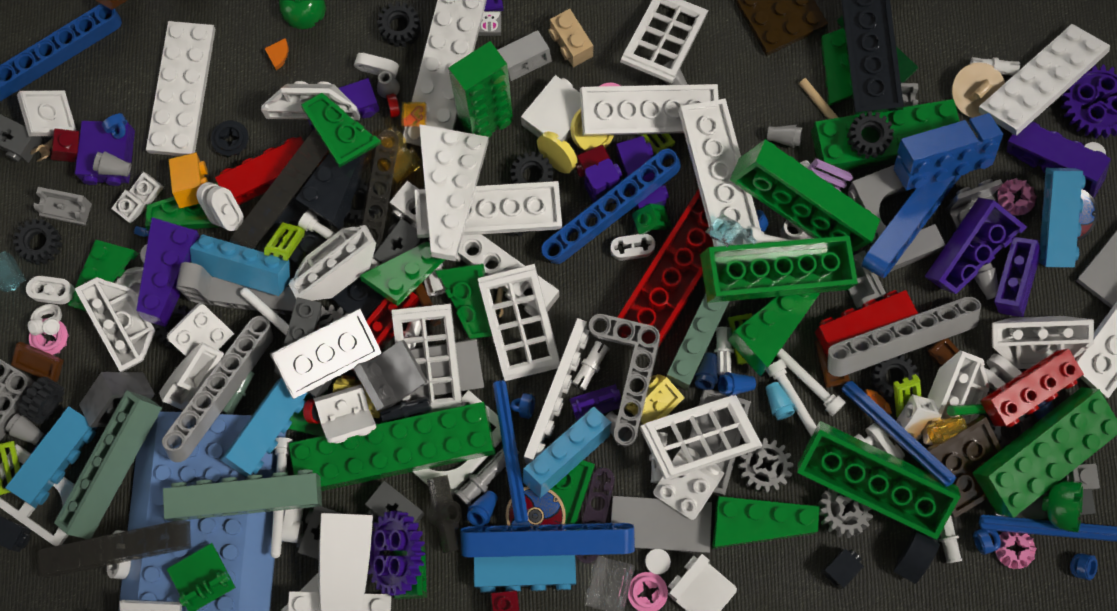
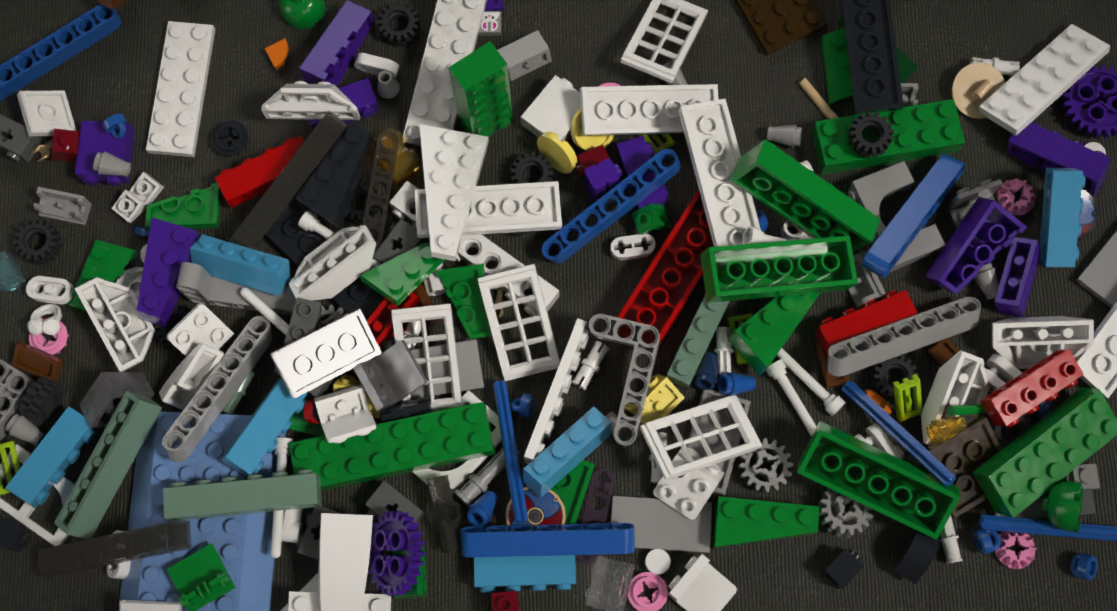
(186, 177): light orange brick -> none
(220, 206): white brick -> none
(281, 250): lime tile -> none
(337, 45): none -> dark purple wedge
(338, 131): green wing -> none
(392, 105): red tile -> none
(414, 114): clear yellow tile -> none
(571, 38): tan brick -> none
(603, 400): dark purple hinge -> none
(726, 230): clear light blue panel -> none
(779, 402): medium azure cone -> none
(837, 183): lavender tile -> none
(917, 414): white leg -> none
(947, 151): blue piece -> none

